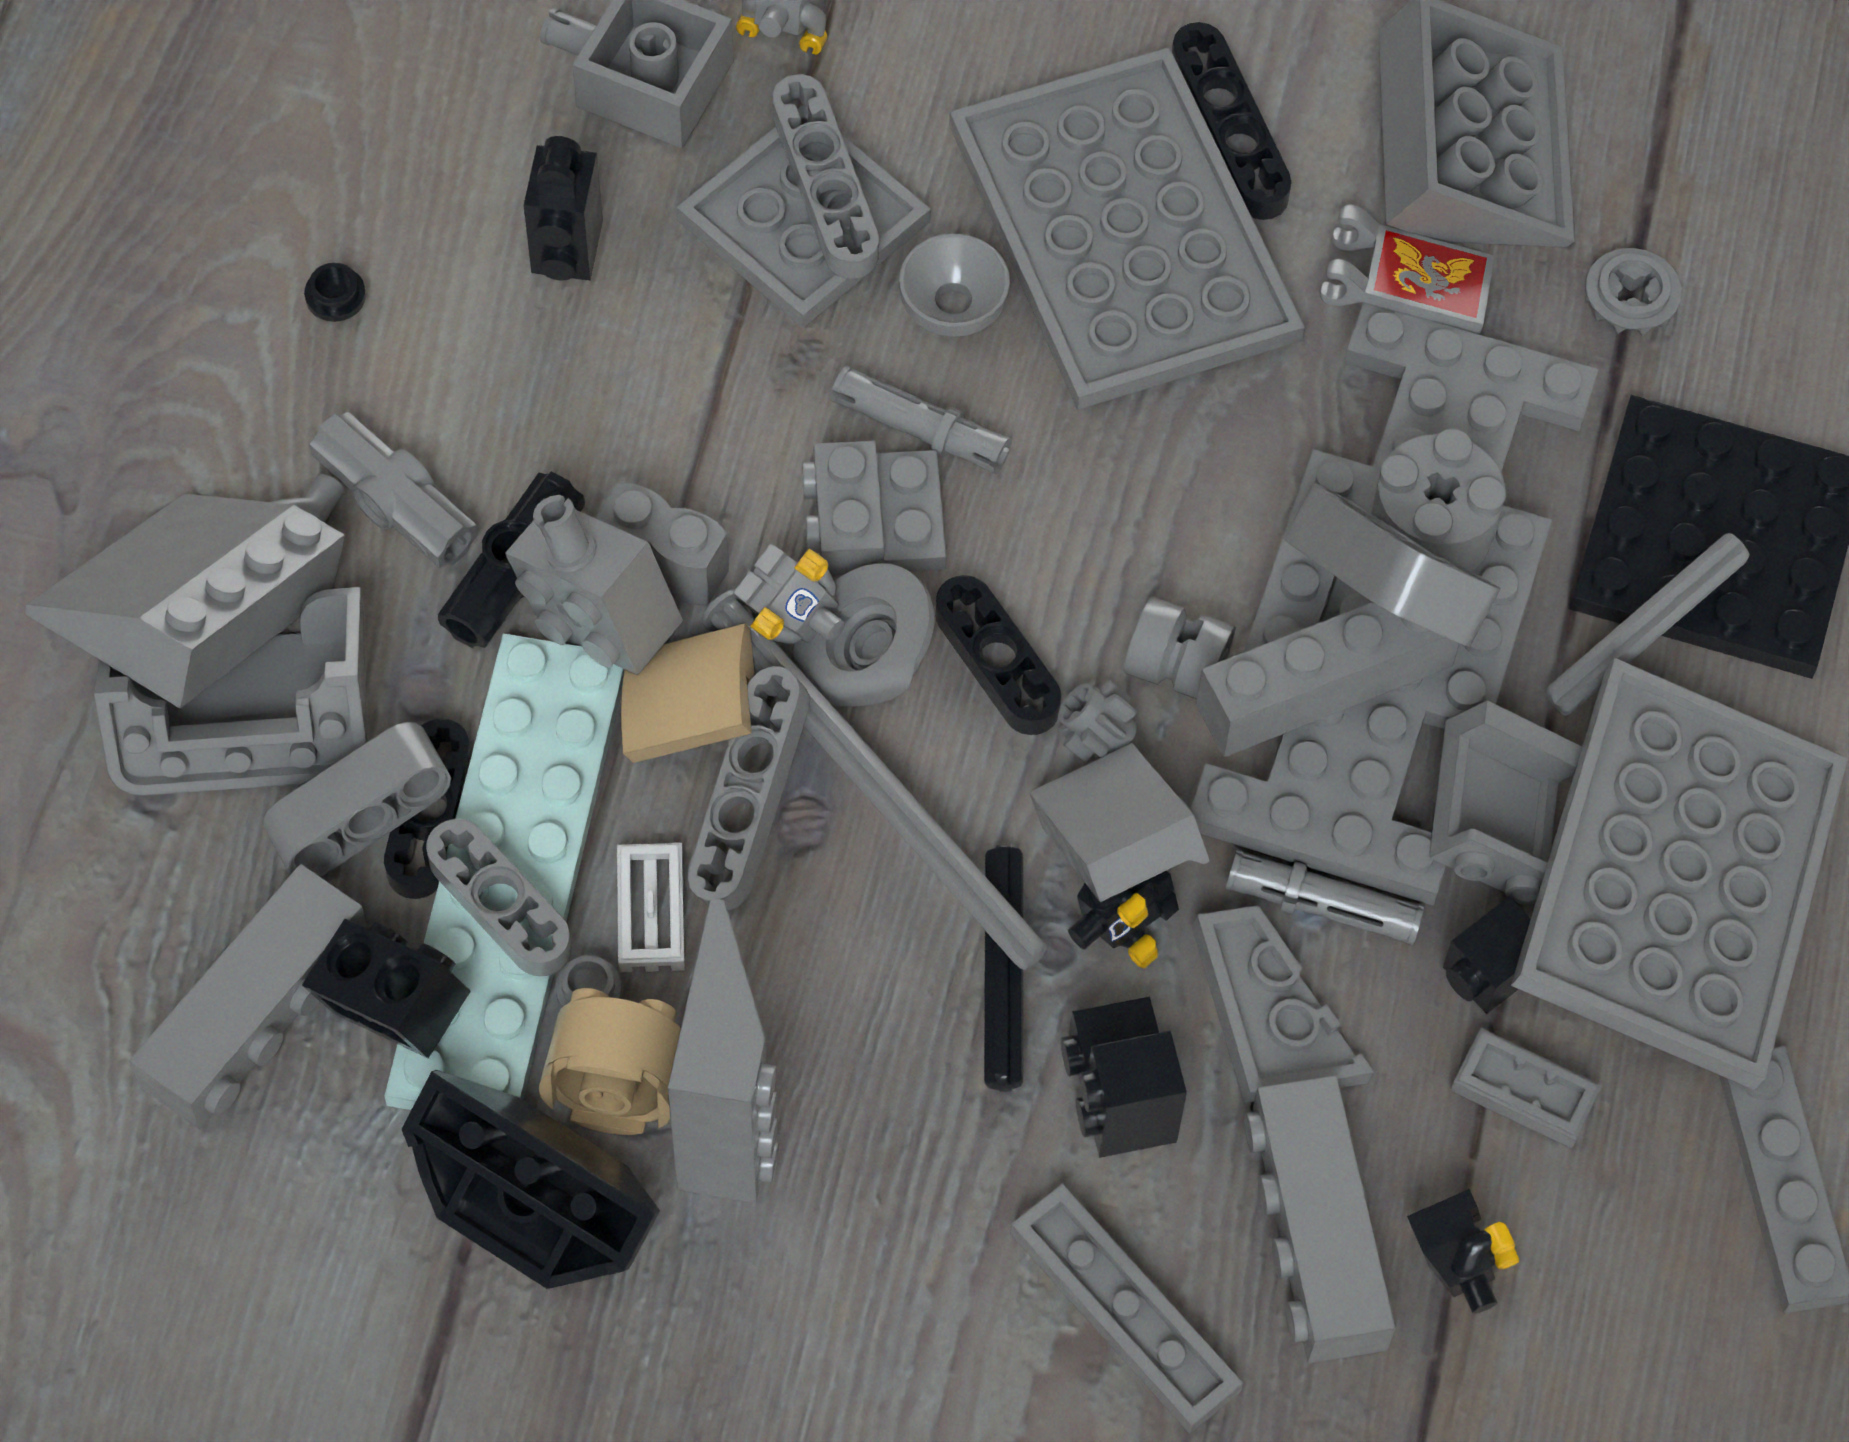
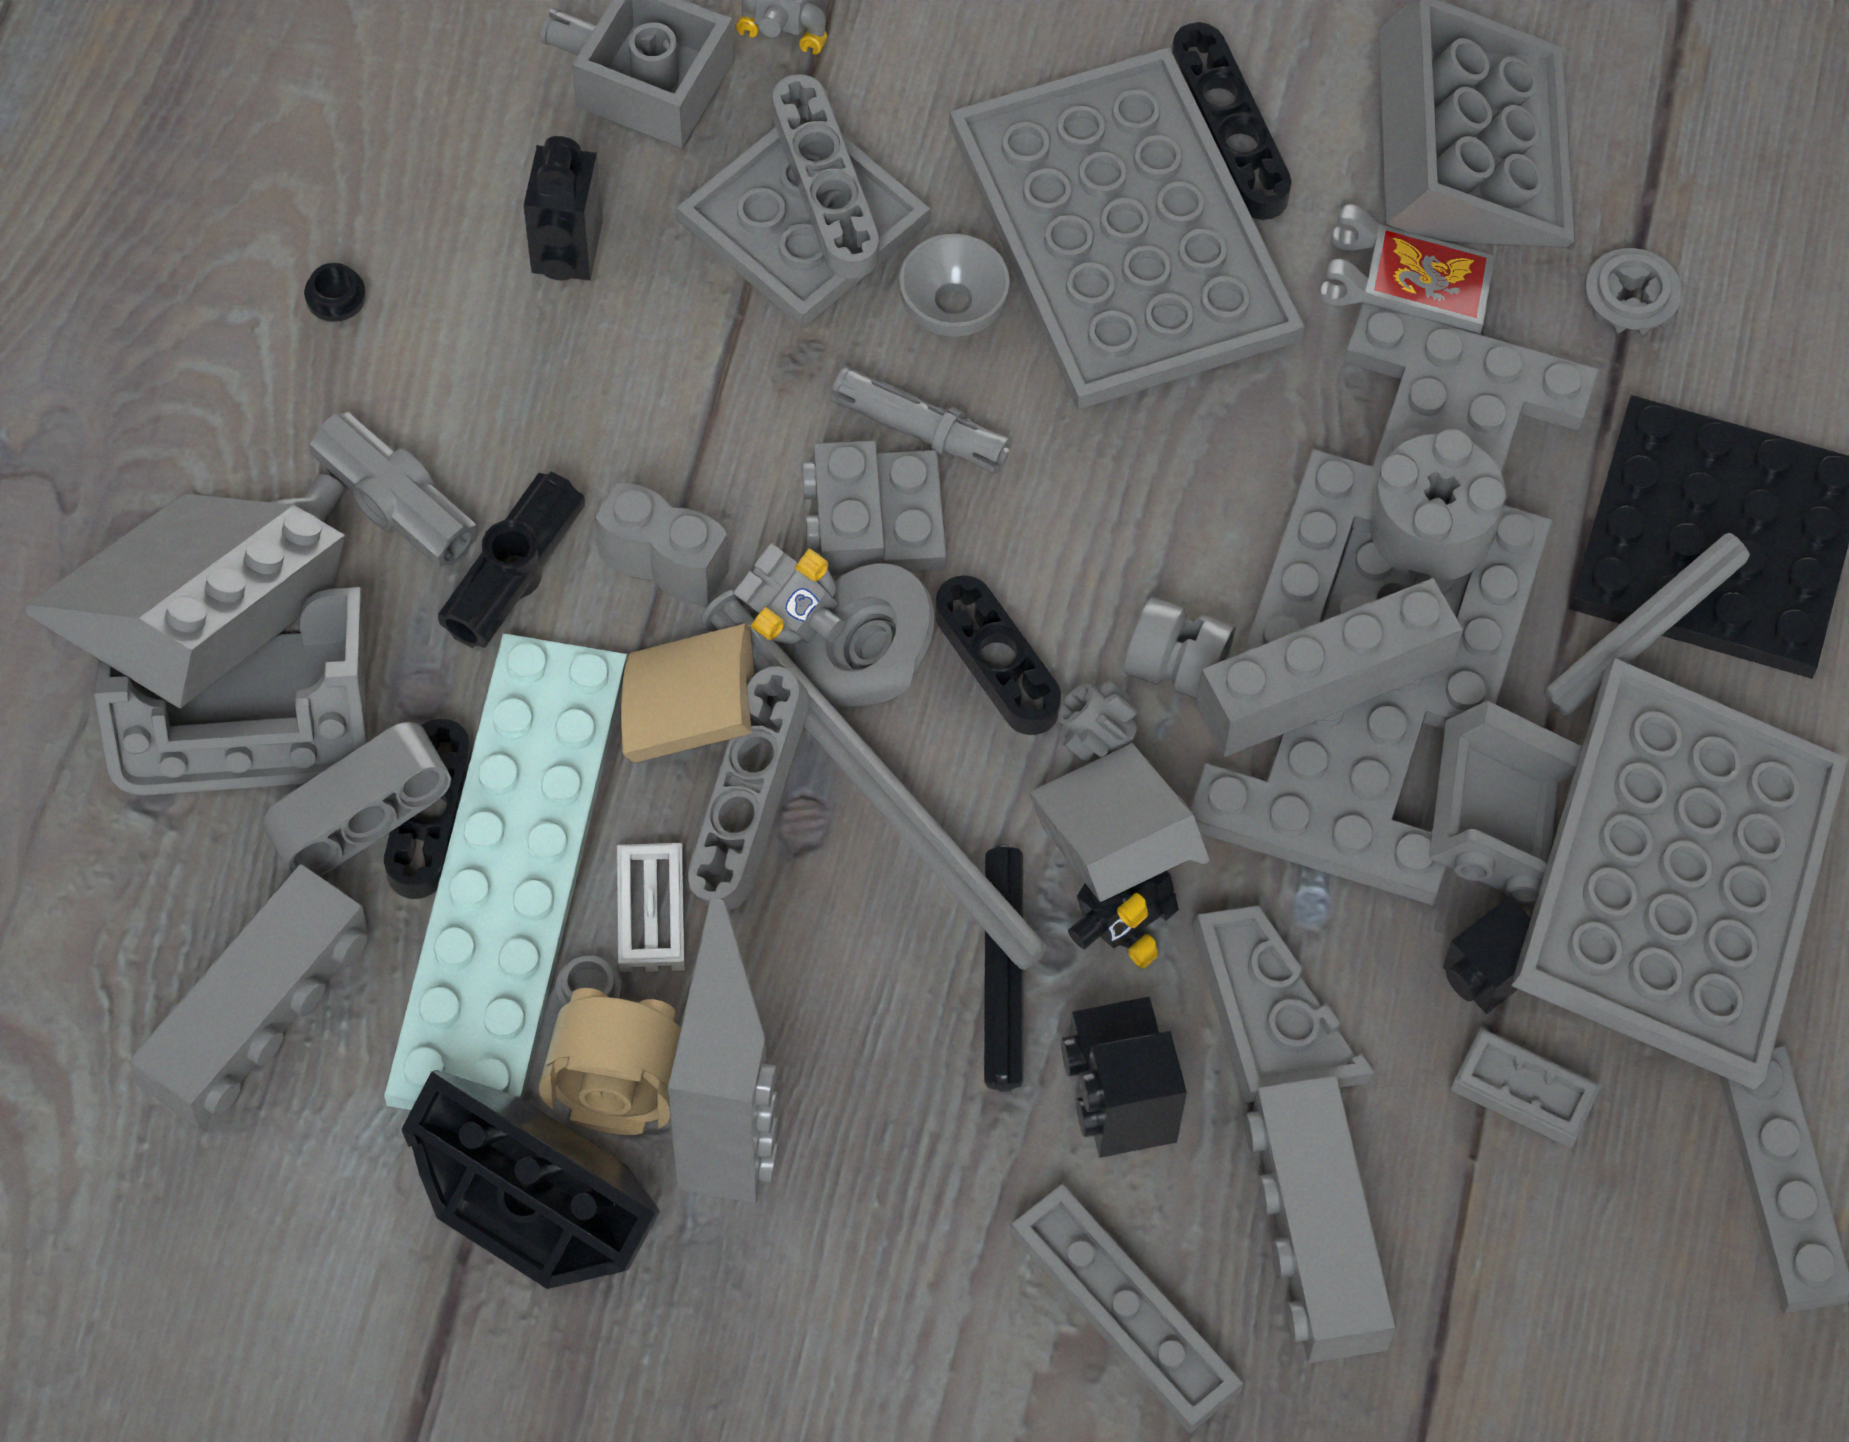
(388, 986): black brick -> none
(496, 869): light grey beam -> none
(593, 586): light grey brick -> none
(1324, 897): light grey pin -> none
(1390, 567): light grey beam -> none
(1460, 1251): black piece -> none

